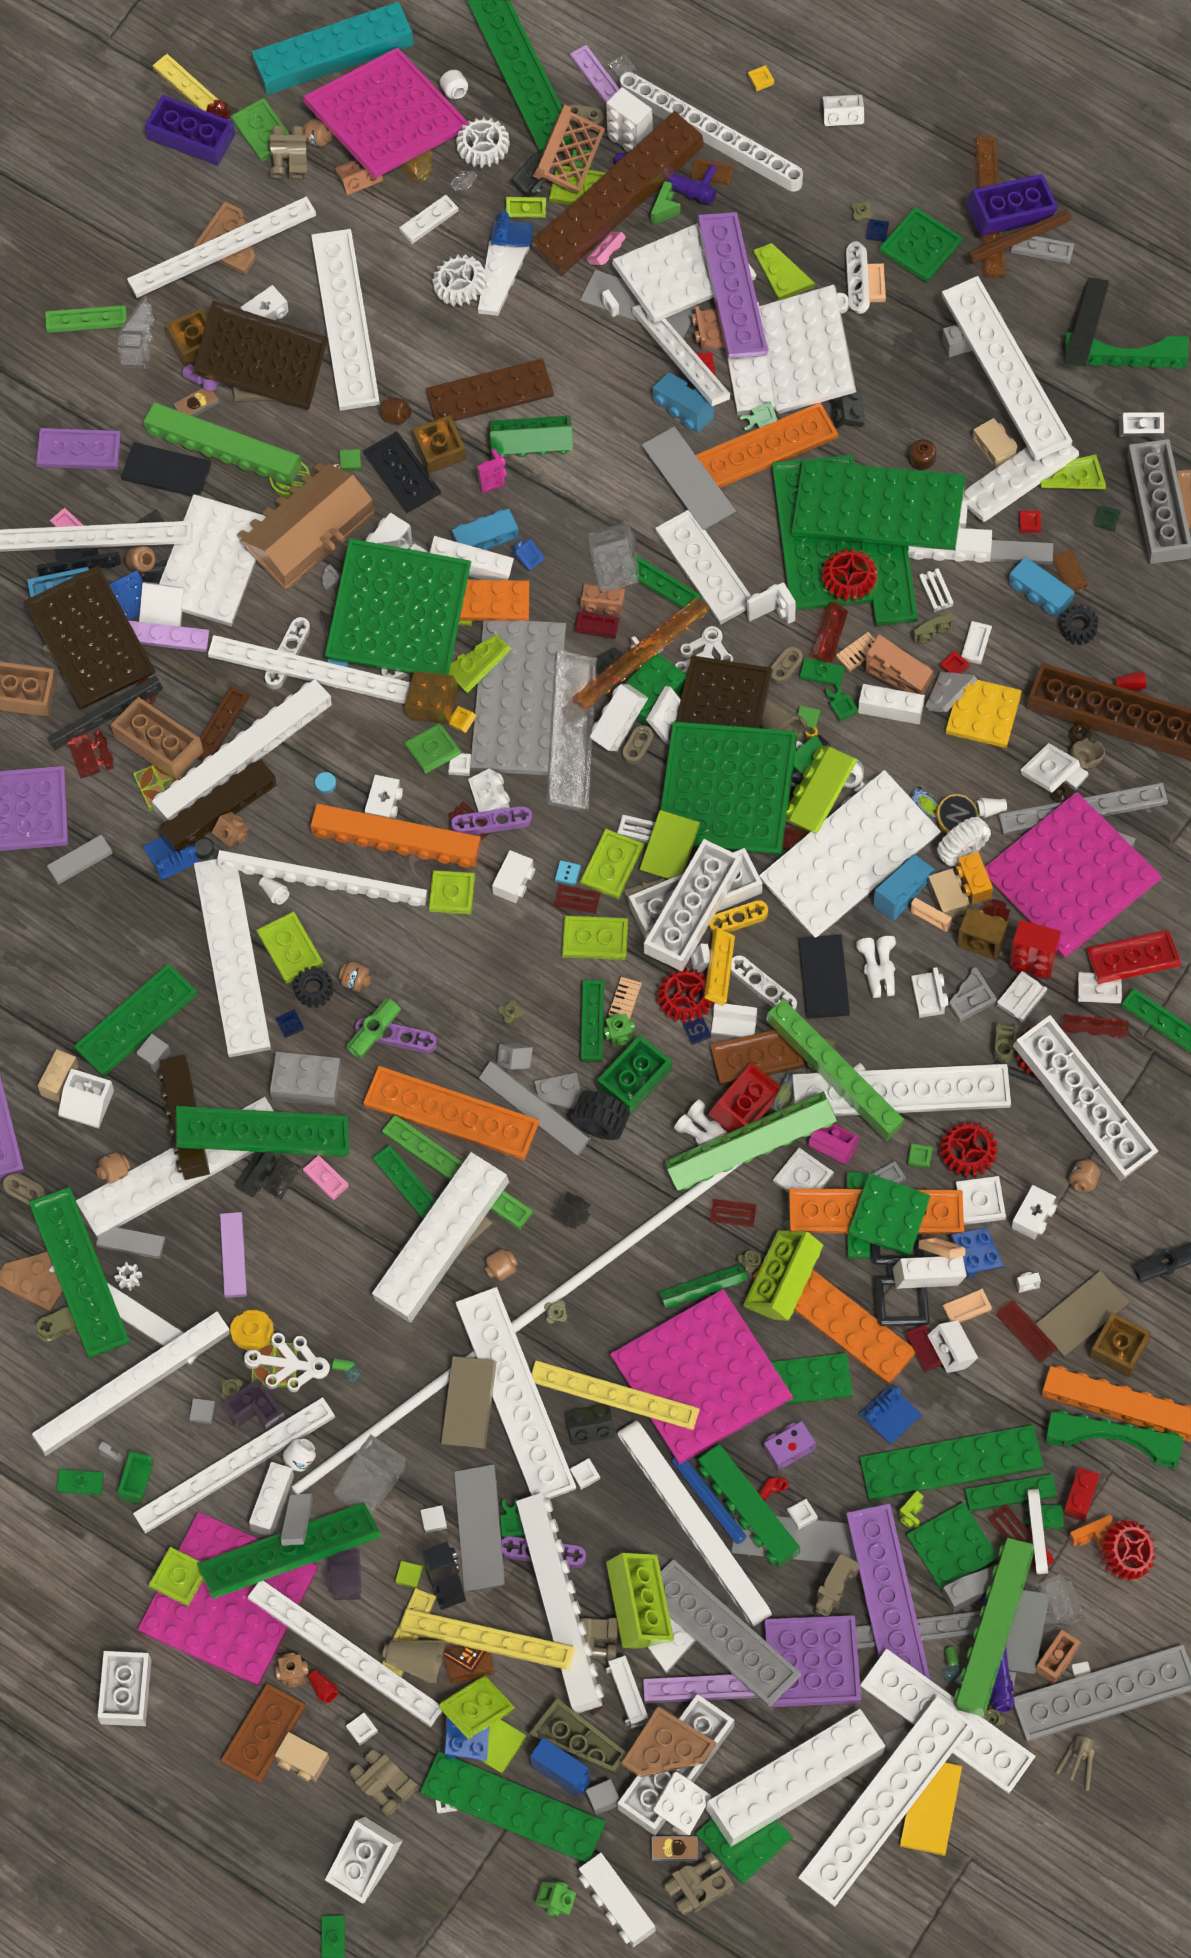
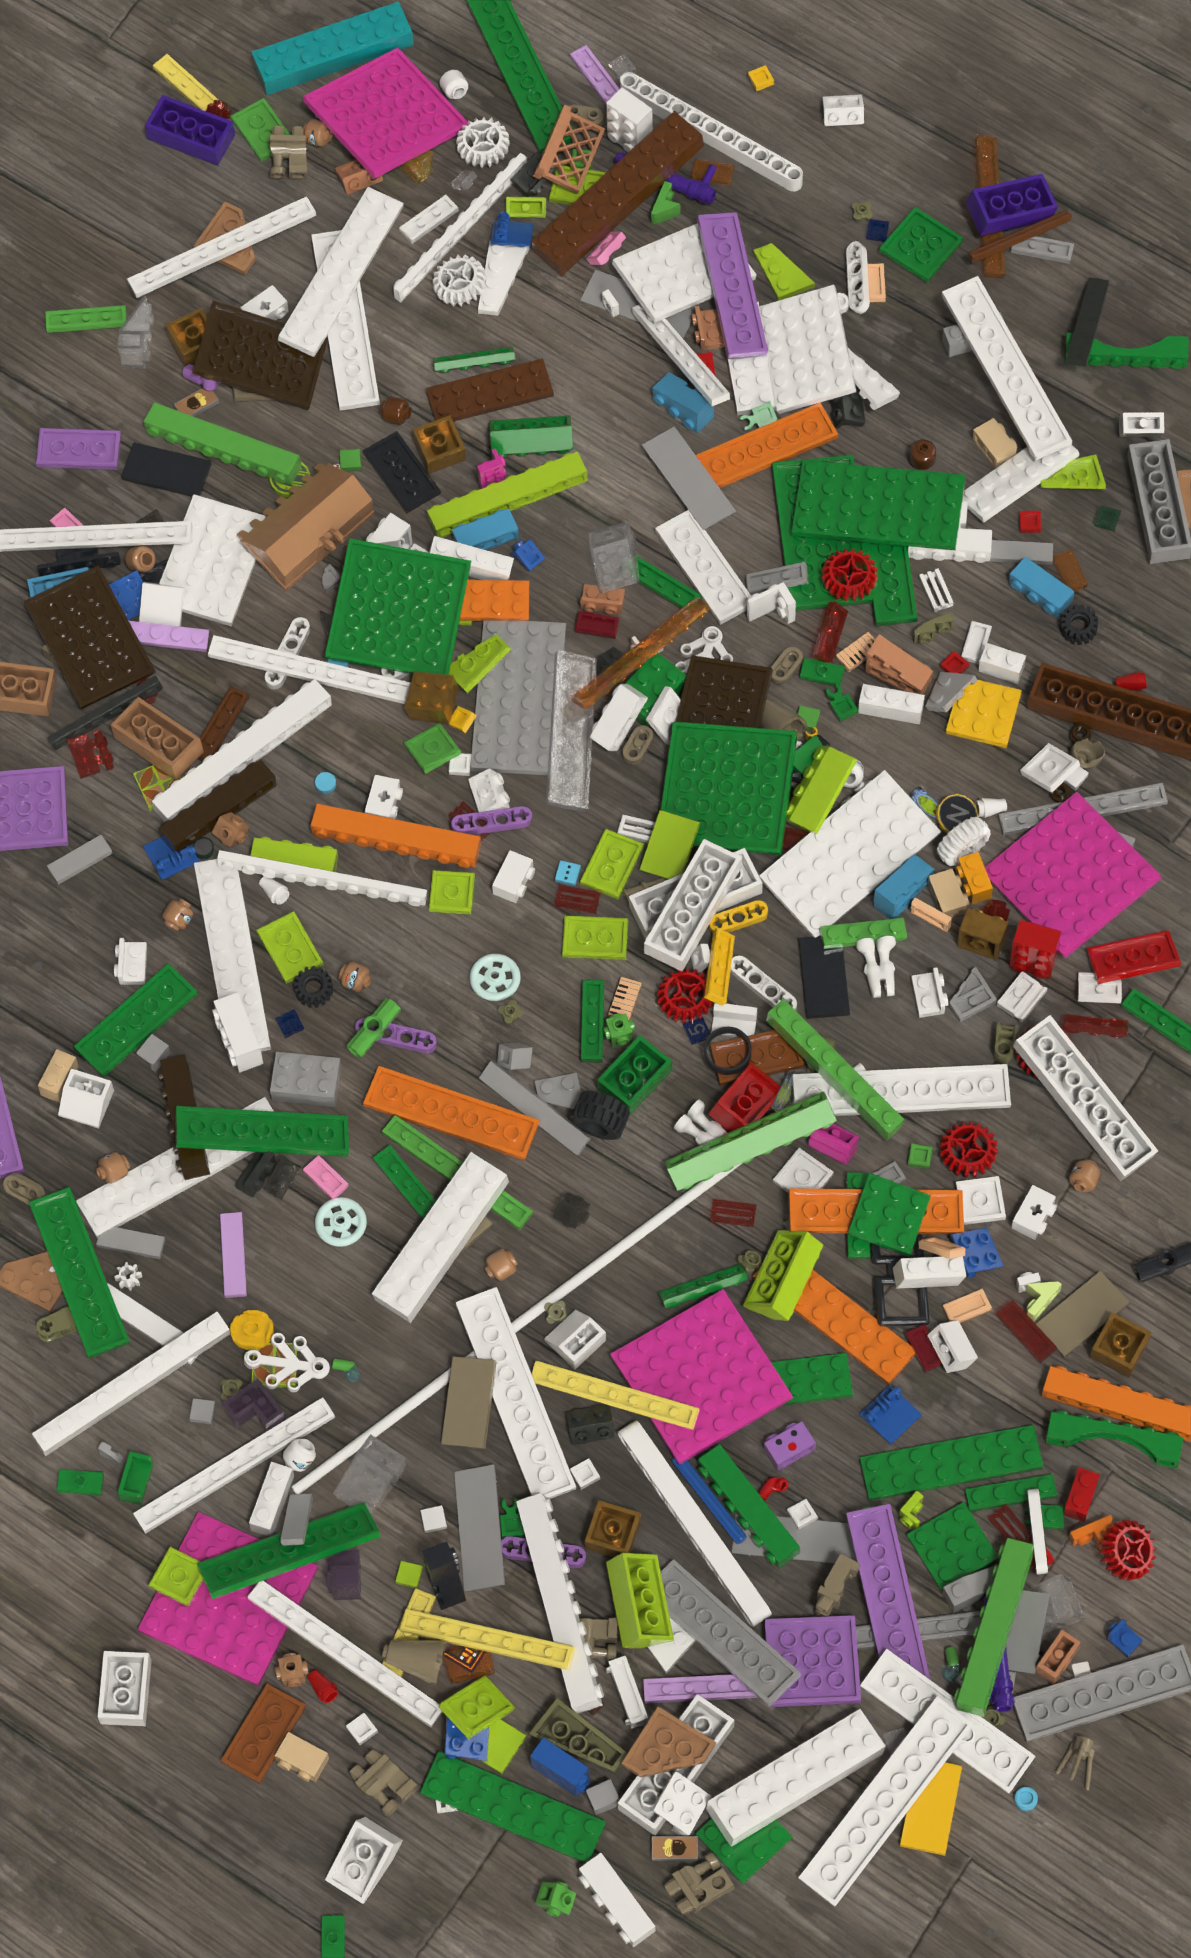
(131, 962): none -> white bracket
(177, 914): none -> medium nougat head
(237, 1032): none -> white brick
(298, 854): none -> lime brick
(340, 272): none -> white plate
(346, 1238): none -> light aqua plate
(456, 231): none -> white plate
(480, 358): none -> plate
(491, 993): none -> light aqua plate
(509, 494): none -> lime brick
(576, 1338): none -> white slope
(612, 1529): none -> pearl gold brick
(727, 1030): none -> black tyre
(791, 576): none -> light grey tile
(848, 934): none -> bright green plate
(871, 383): none -> white wing
(1002, 663): none -> white brick
(1026, 1798): none -> medium azure tile
(1044, 1294): none -> yellowish green slope
(1123, 1638): none -> blue bracket

